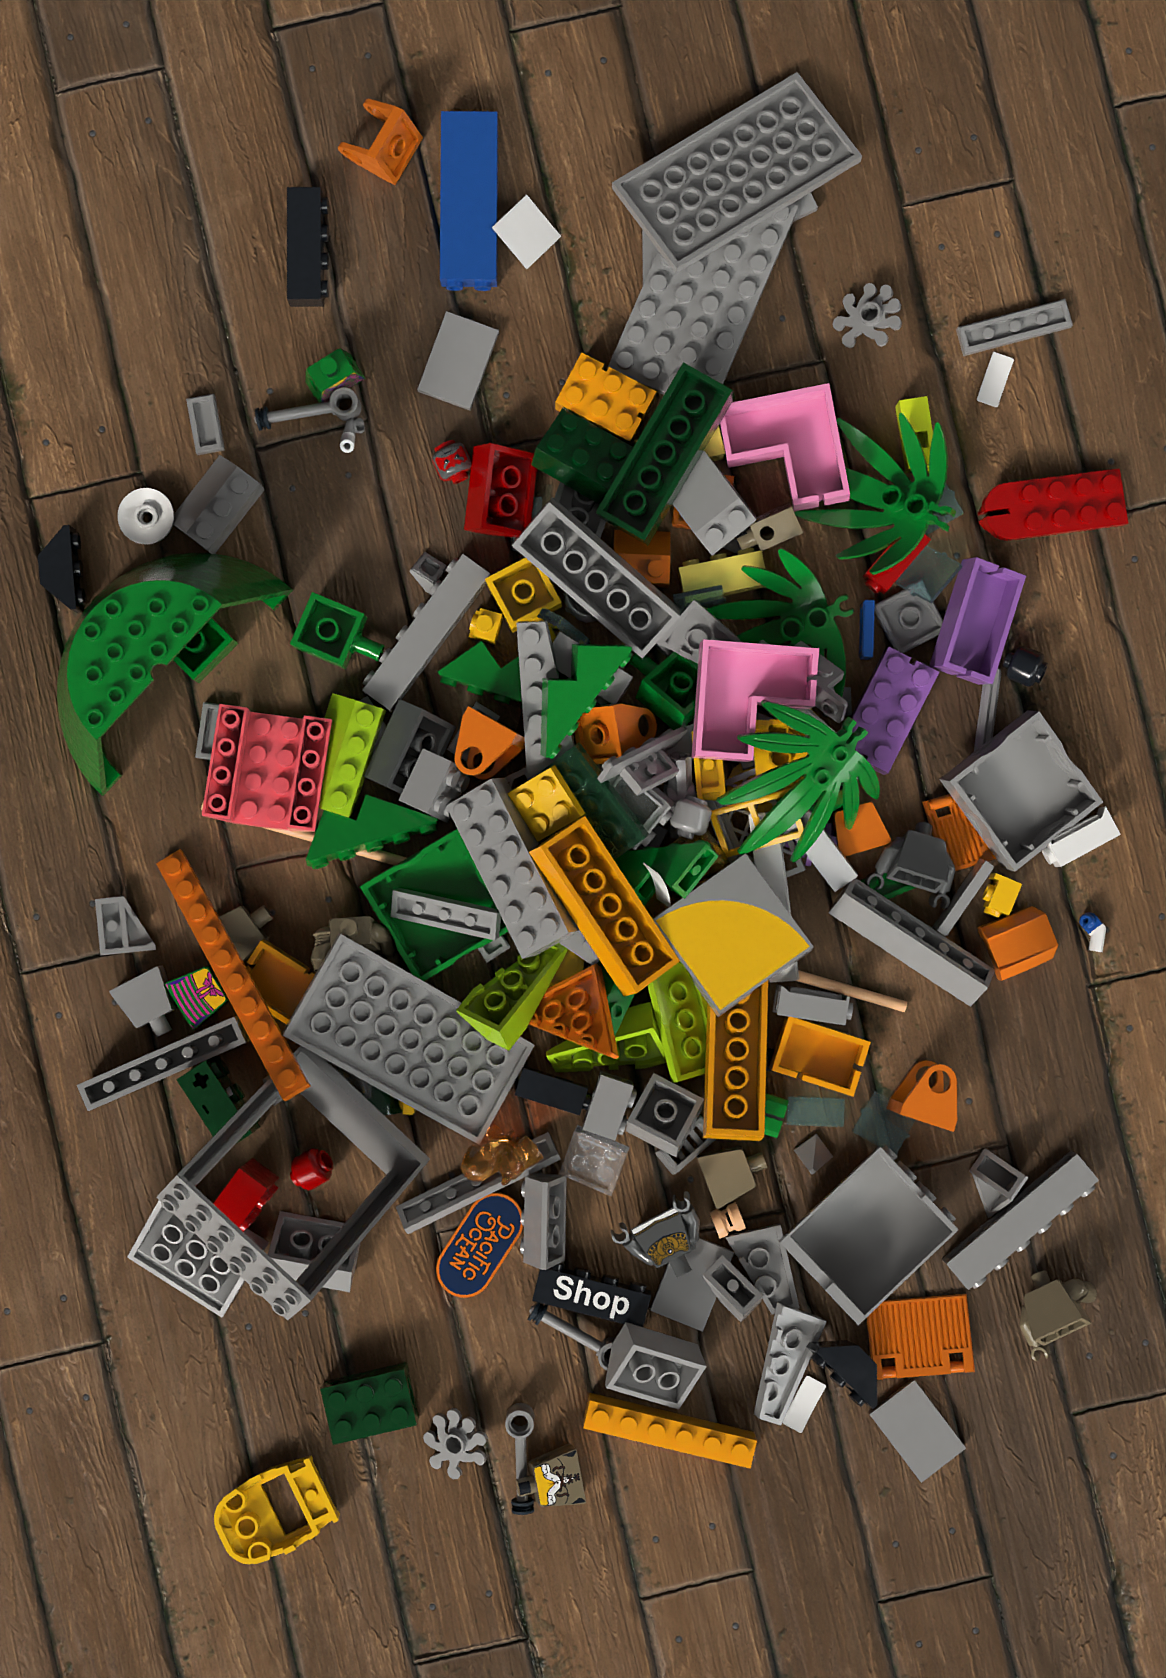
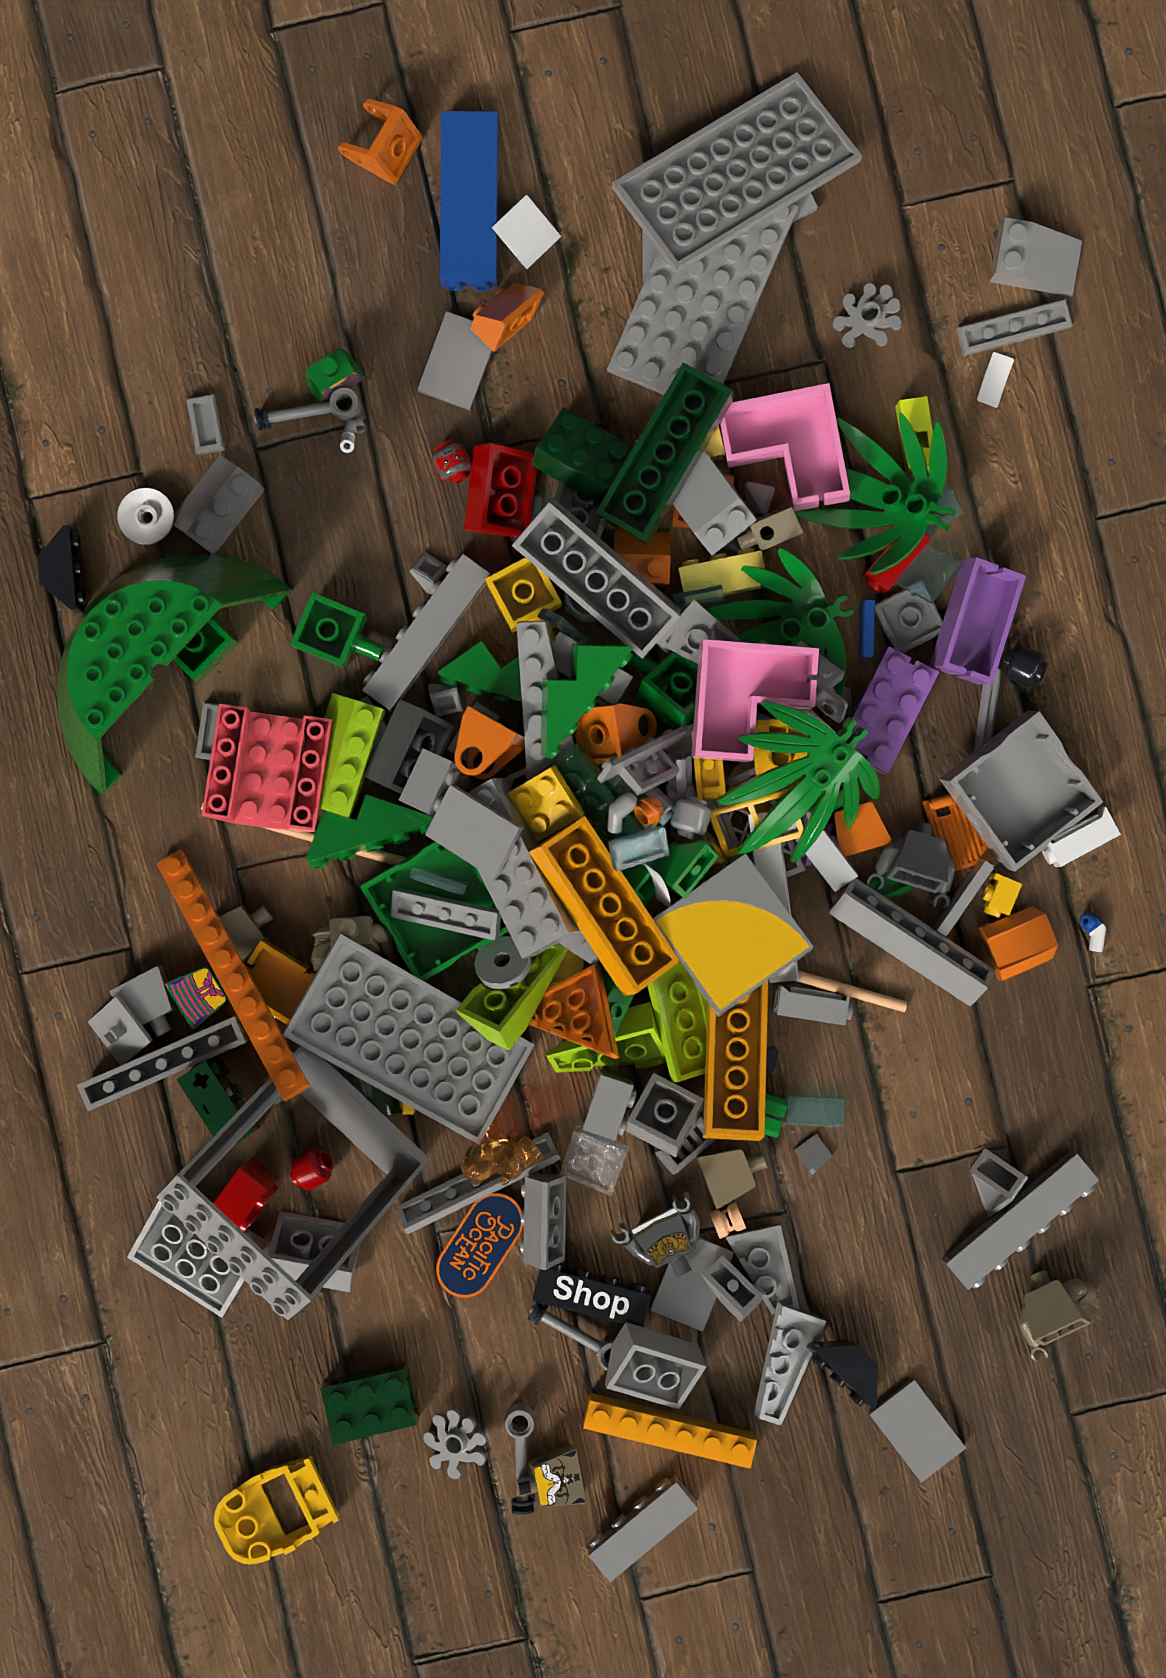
(120, 928): light grey wing -> none
(120, 1030): none -> light grey piece
(306, 247): black brick -> none
(439, 880): none -> clear light blue tile
(444, 699): none -> light grey slope
(474, 831): none -> light grey tile
(485, 626): yellow brick -> none
(501, 977): none -> light grey tile
(506, 314): none -> orange slope
(553, 1091): black brick -> none
(606, 398): light orange piece -> none
(619, 809): none -> light grey arm
(638, 848): none -> clear light blue tile
(642, 1527): none -> light grey brick
(649, 811): none -> orange plate
(758, 497): none -> light grey slope
(803, 1404): white sticker -> none
(819, 1054): light orange piece -> none
(870, 1233): light grey cylinder -> none
(882, 1125): clear light blue piece -> none
(921, 1336): orange window -> none
(927, 1103): orange hose -> none
(1035, 258): none -> light grey slope
(1055, 505): red plate -> none

